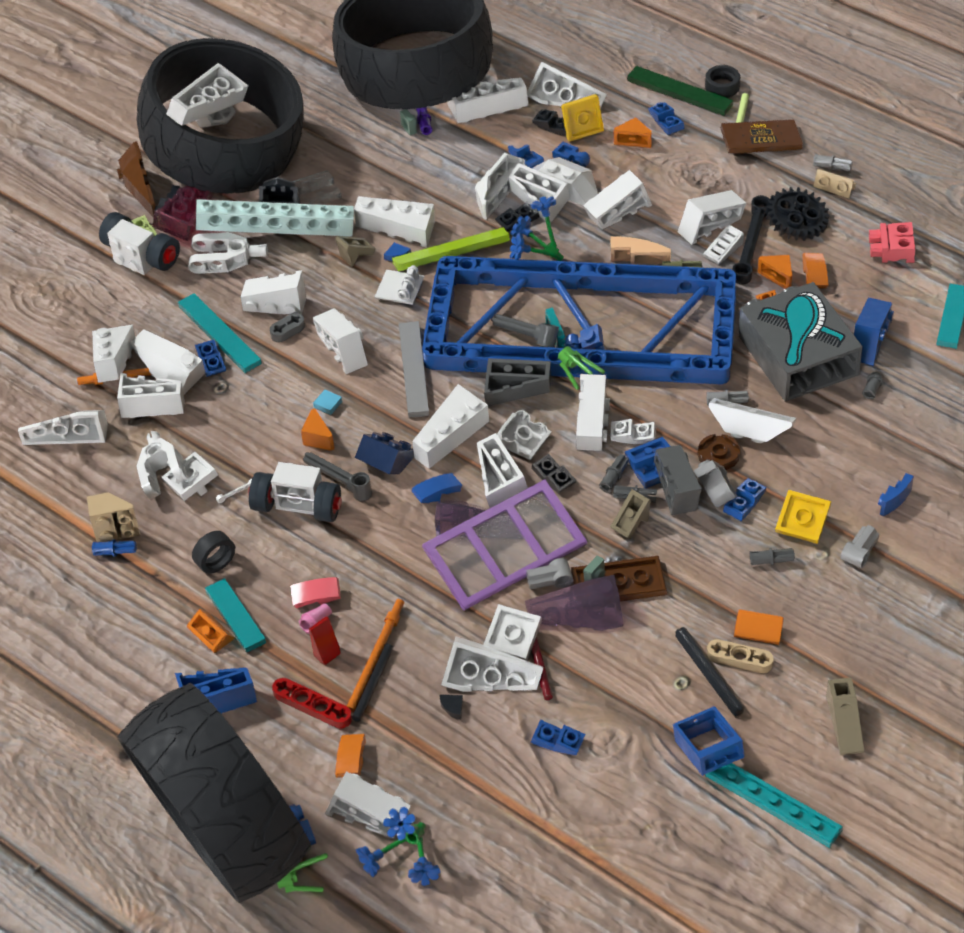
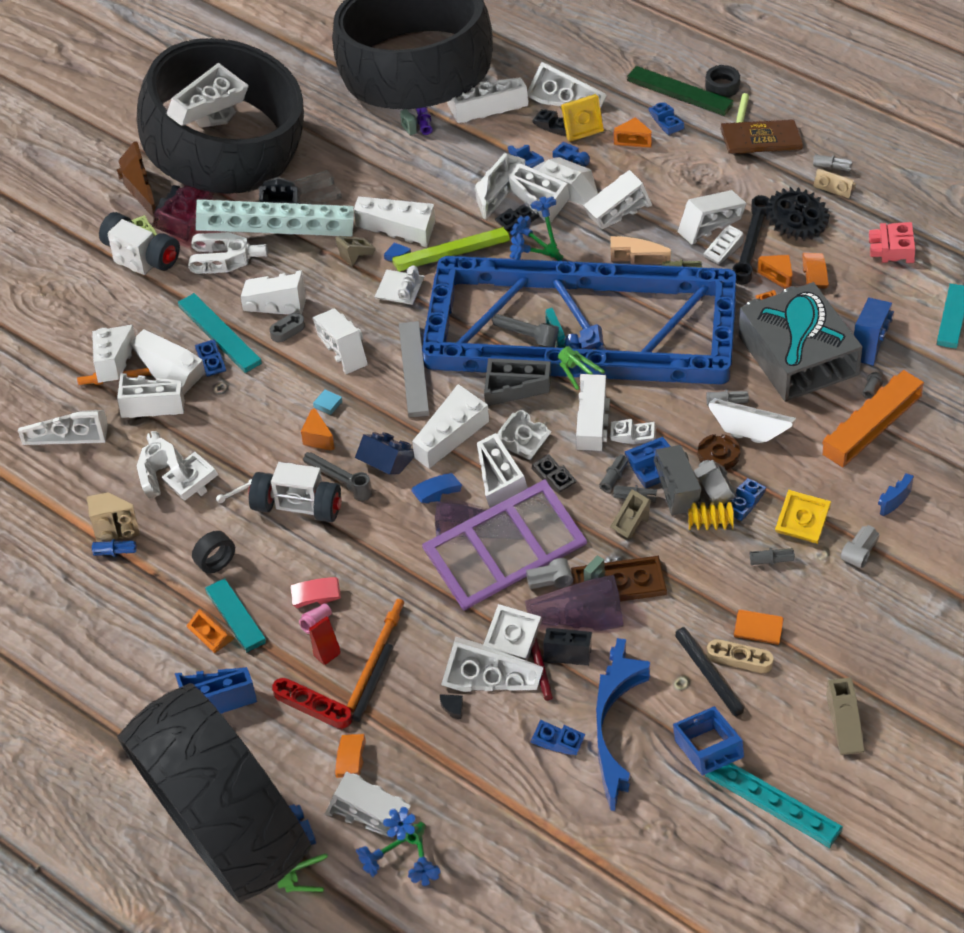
(567, 646): none -> black hinge
(618, 679): none -> blue slope
(710, 515): none -> yellow piece
(872, 418): none -> orange brick

